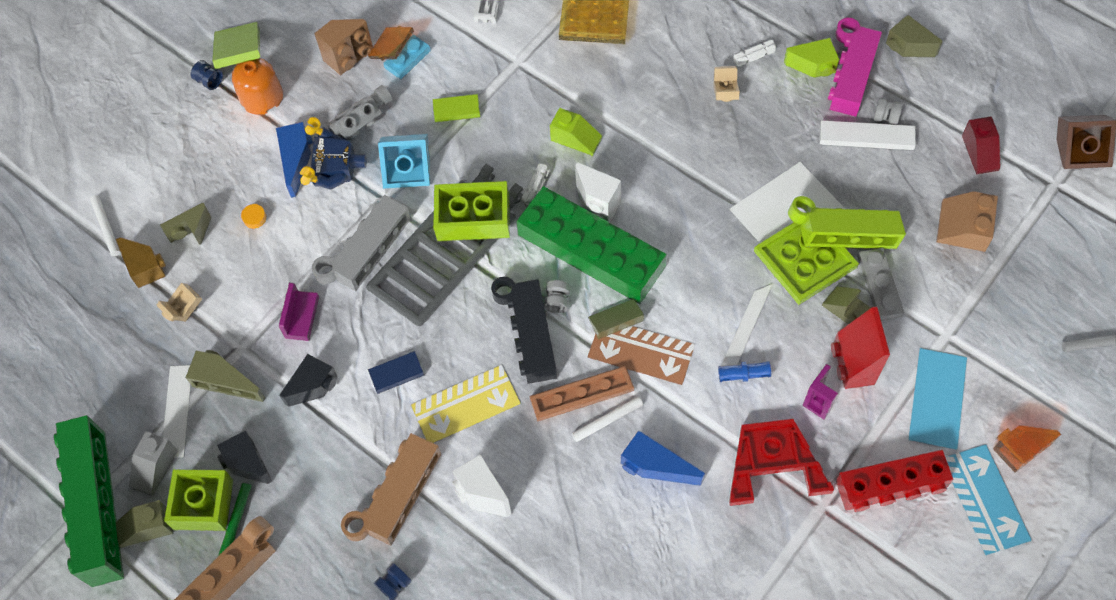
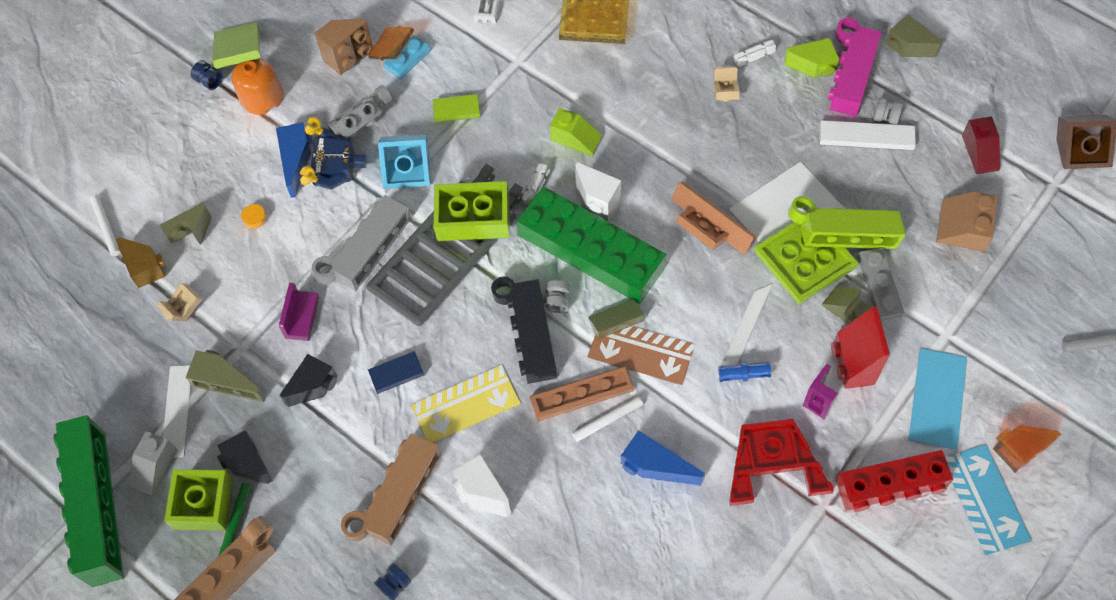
(142, 524): olive slope -> none
(709, 222): none -> nougat bracket

